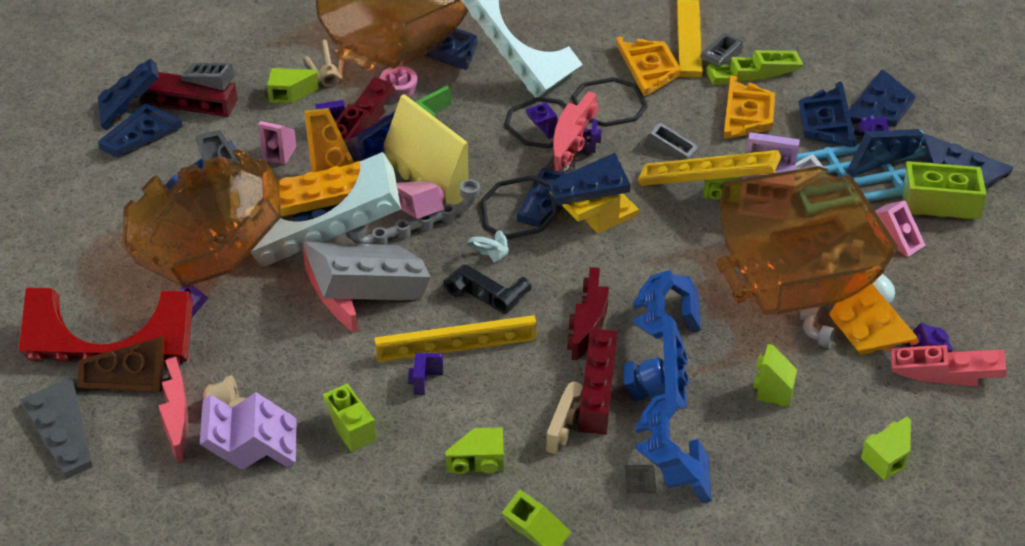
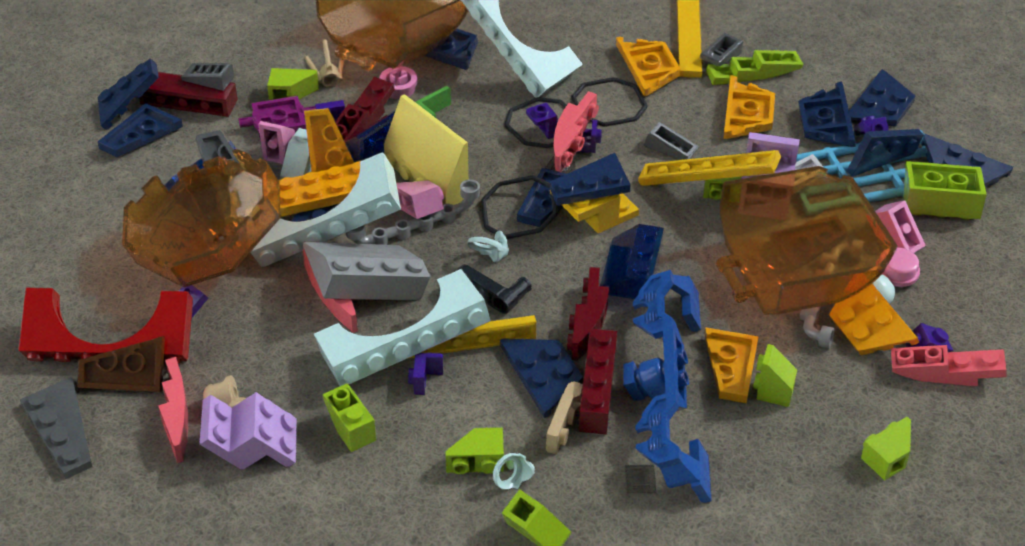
(281, 111): none -> magenta plate
(297, 156): none -> light aqua slope
(358, 356): none -> light aqua arch
(522, 471): none -> light aqua piece
(542, 368): none -> dark blue wing
(632, 260): none -> clear blue slope
(731, 362): none -> light orange wing
(903, 268): none -> bright pink piece

